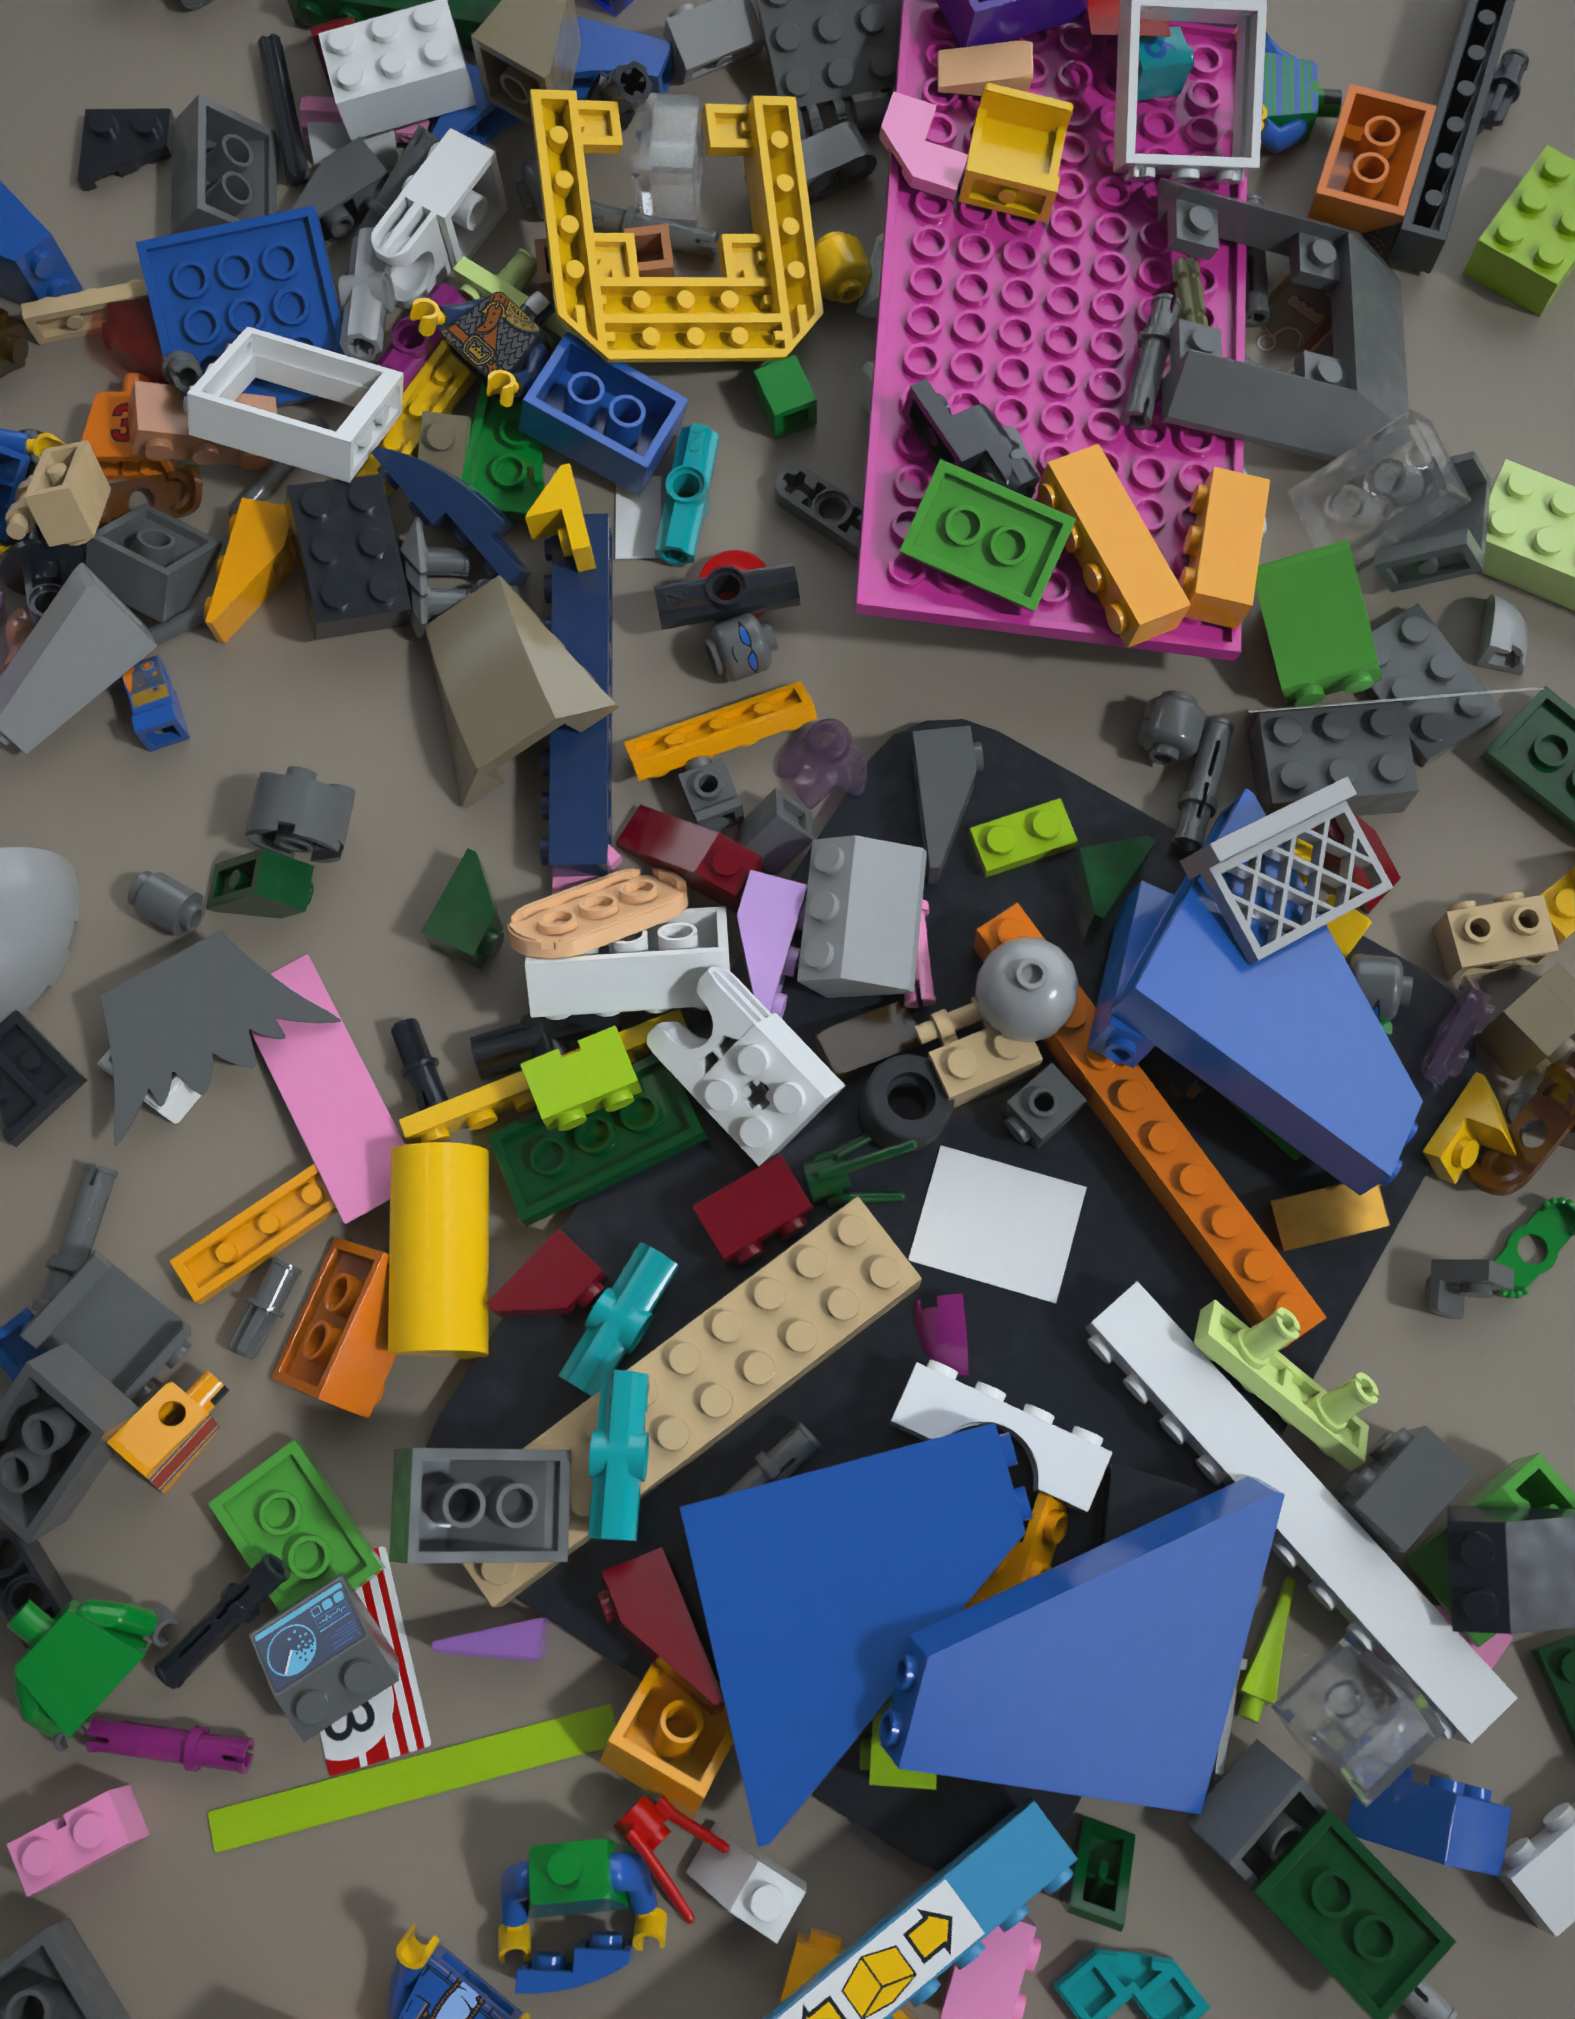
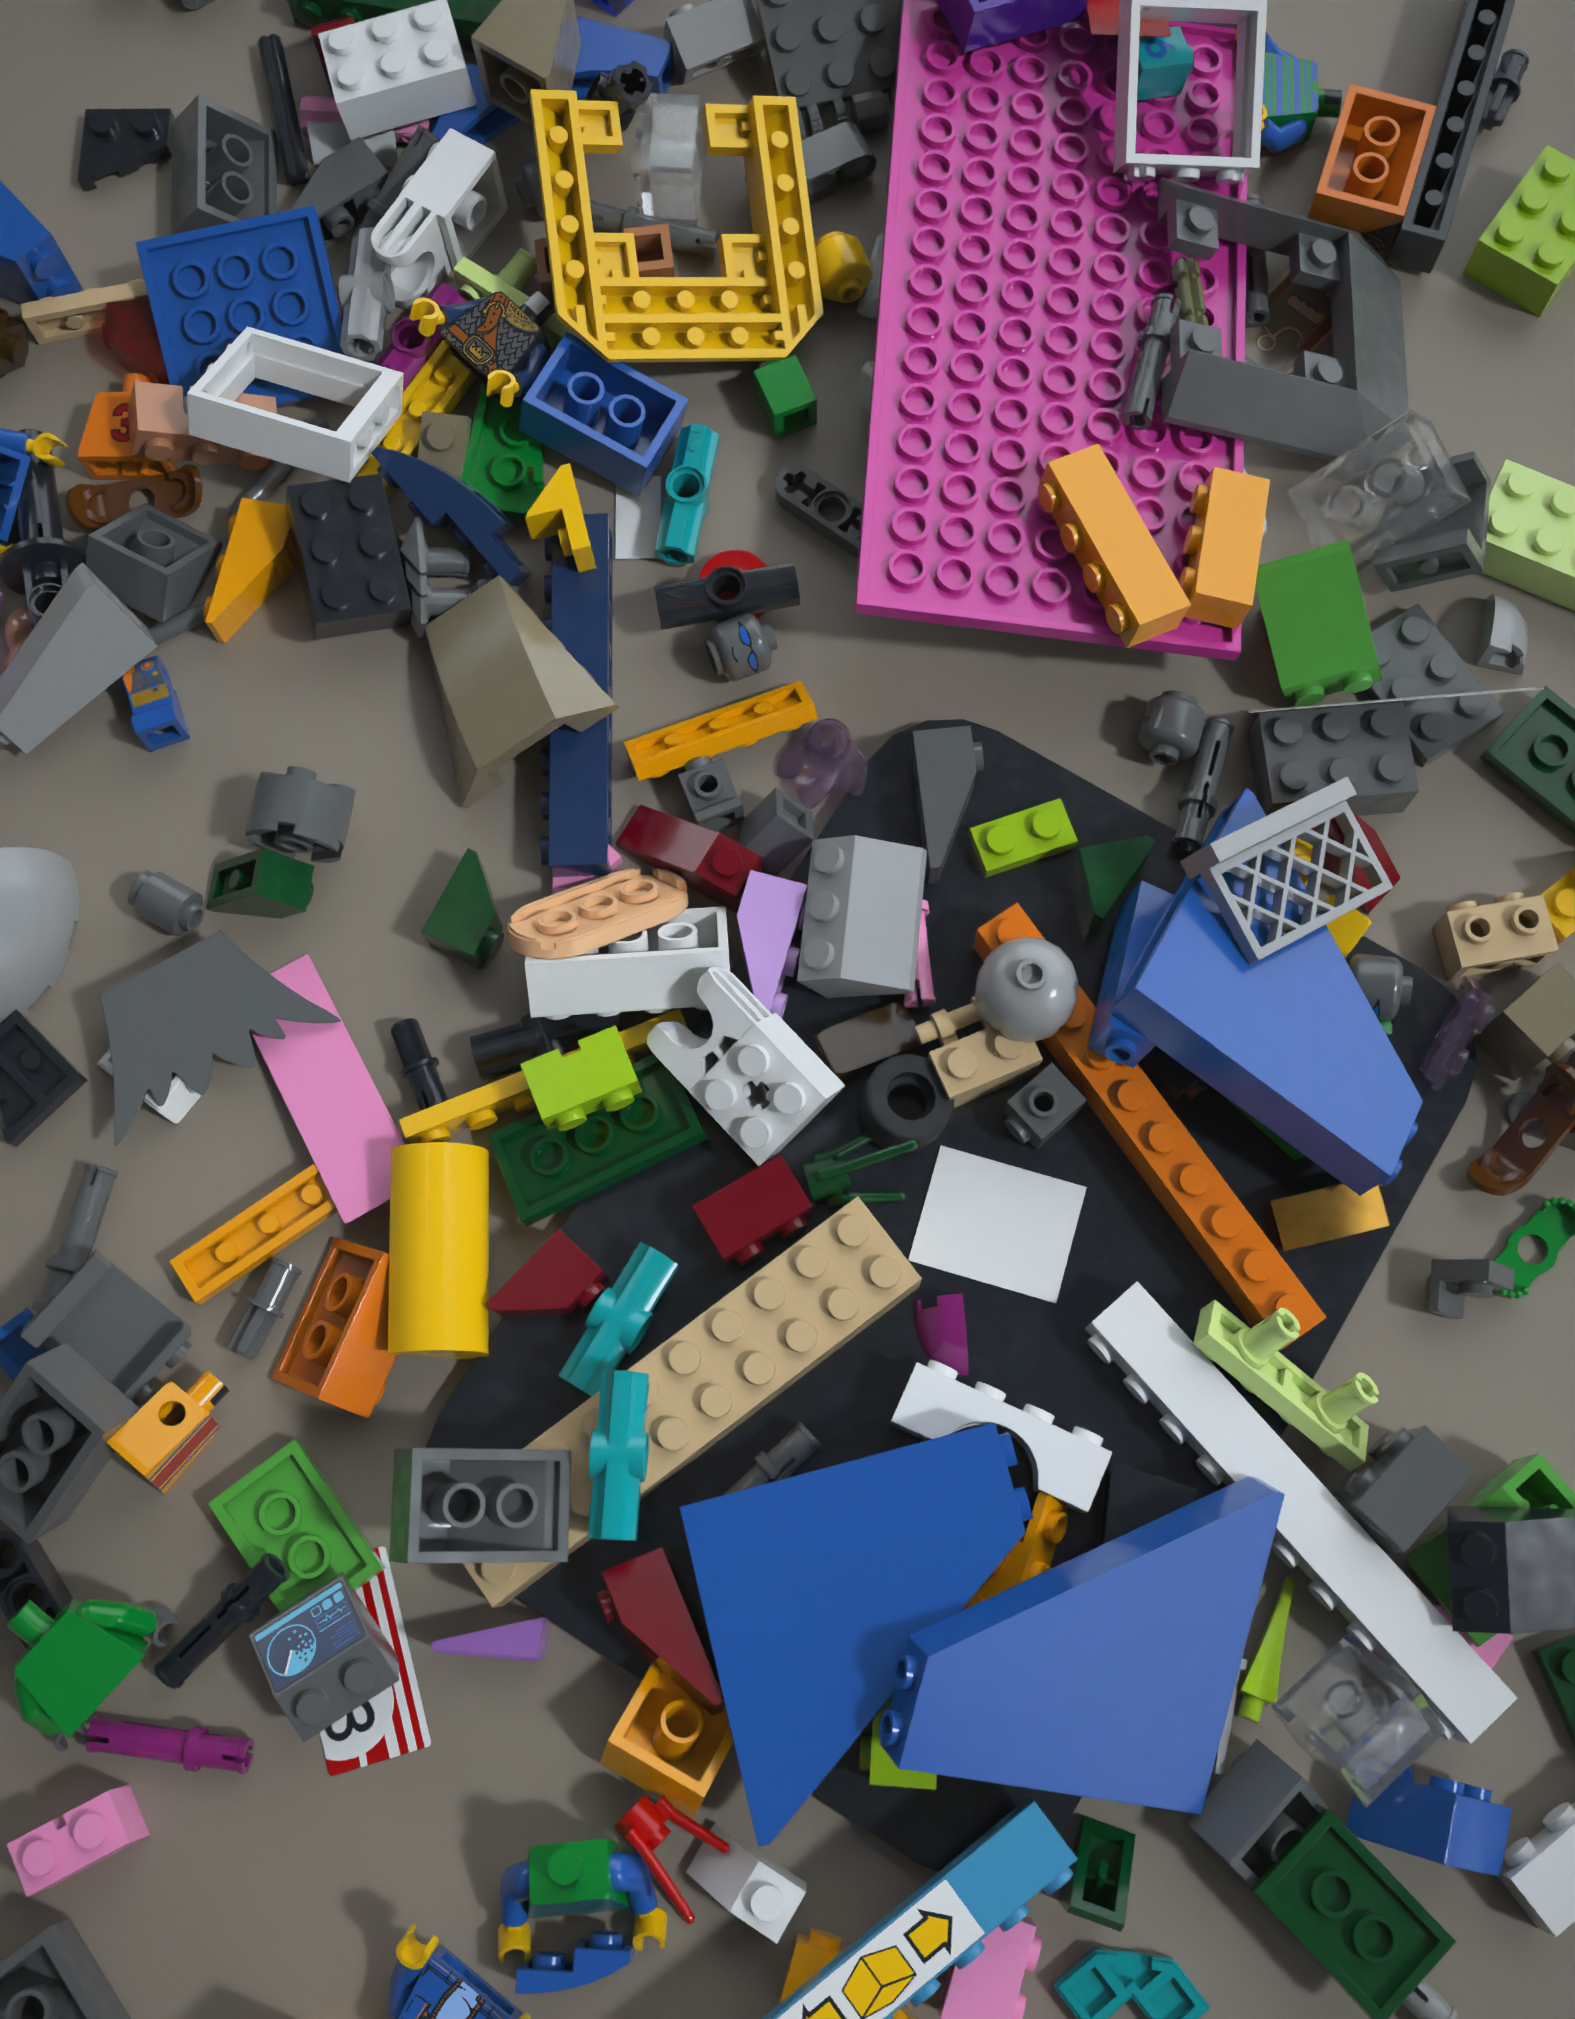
(61, 497): tan brick -> none
(181, 369): dark grey axle -> none
(411, 1778): lime sticker -> none
(923, 163): bright pink tile -> none
(970, 68): light nougat slope -> none
(970, 440): black plate -> none
(987, 536): bright green plate -> none
(1015, 152): yellow panel -> none
(1471, 1122): yellow slope -> none

